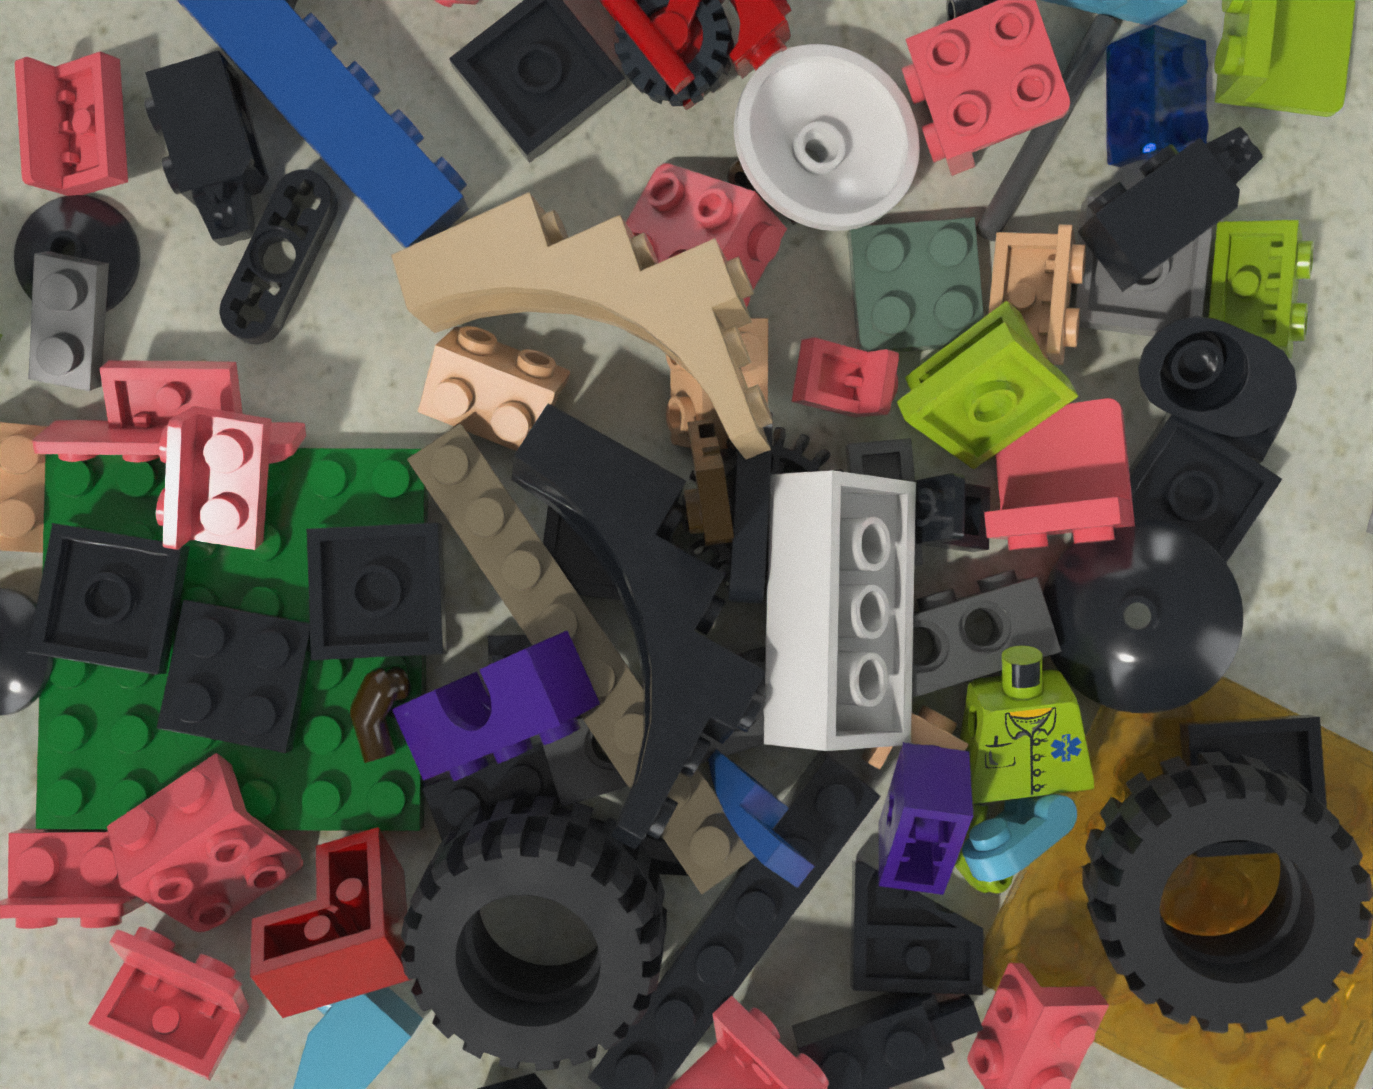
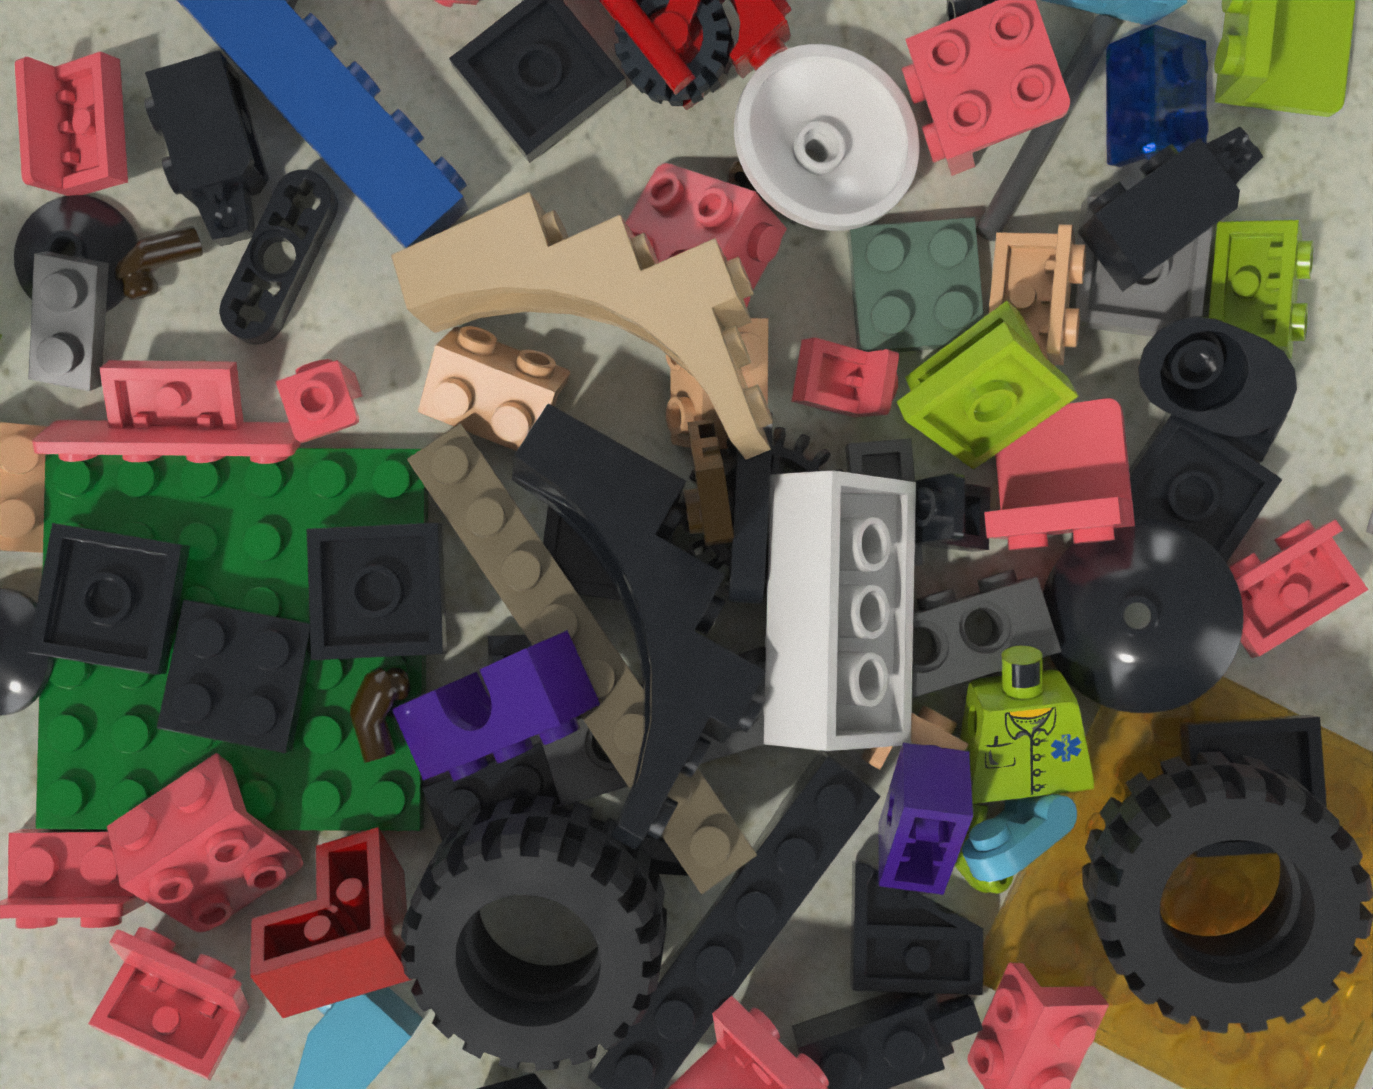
(152, 253): none -> dark brown arm
(214, 478): bracket -> none
(320, 399): none -> coral bracket
(753, 815): blue slope -> none
(1293, 585): none -> coral bracket

